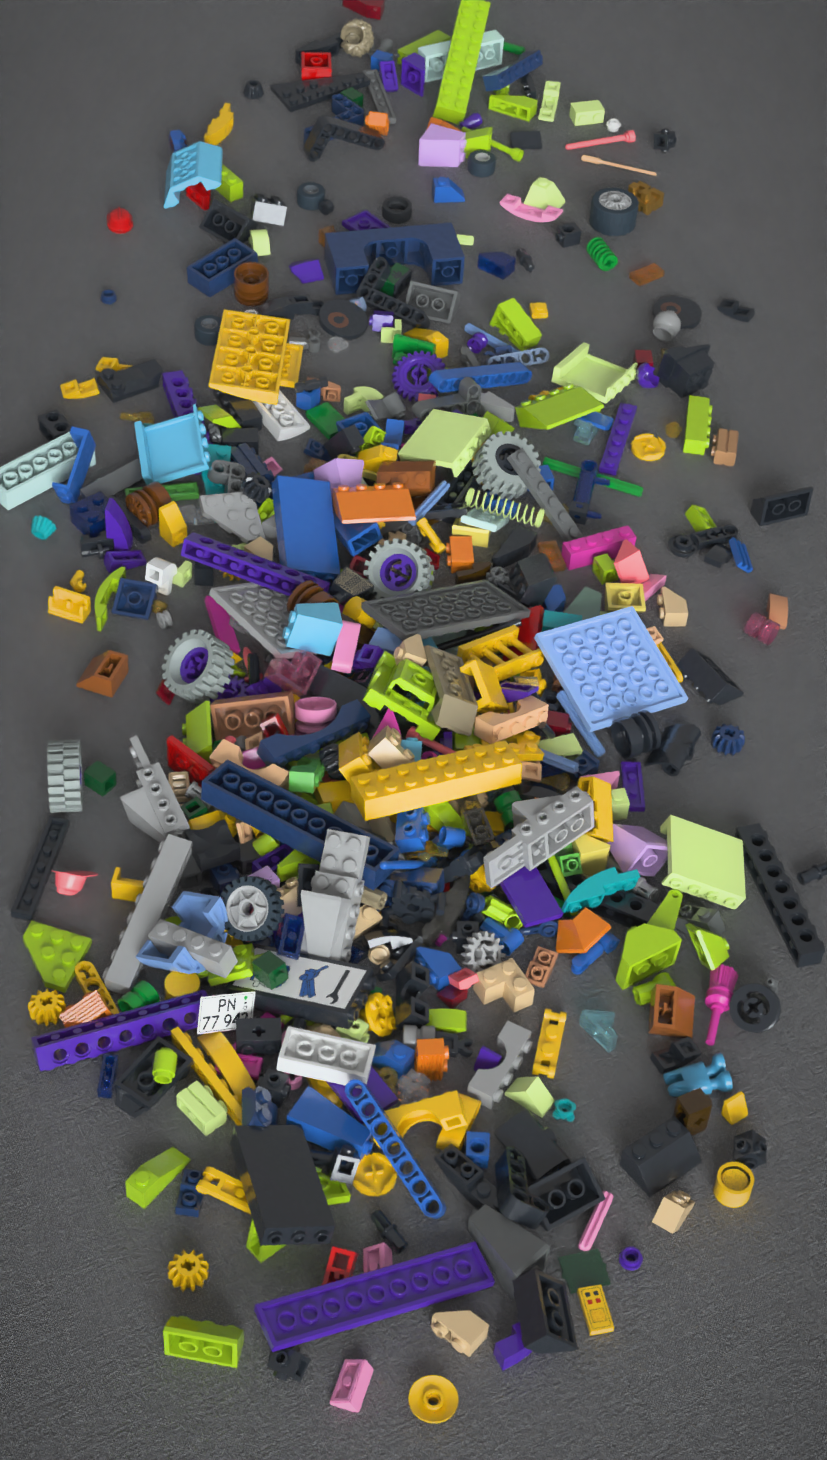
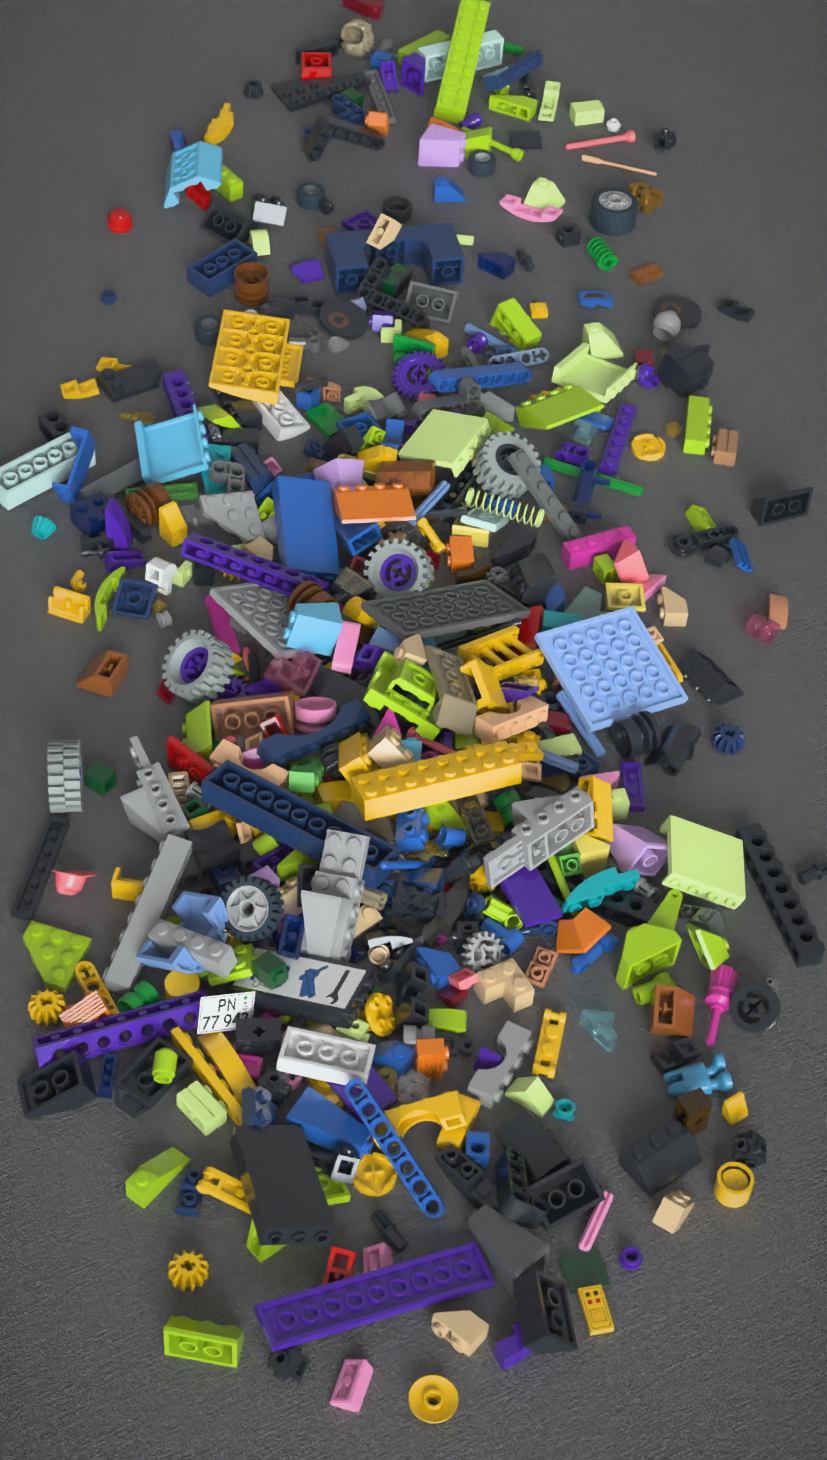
(57, 1086): none -> black slope
(256, 487): black gear -> none
(384, 232): none -> tan slope
(553, 554): clear orange plate -> none
(573, 454): none -> dark purple piece
(591, 298): none -> blue slope
(601, 341): none -> yellowish green slope

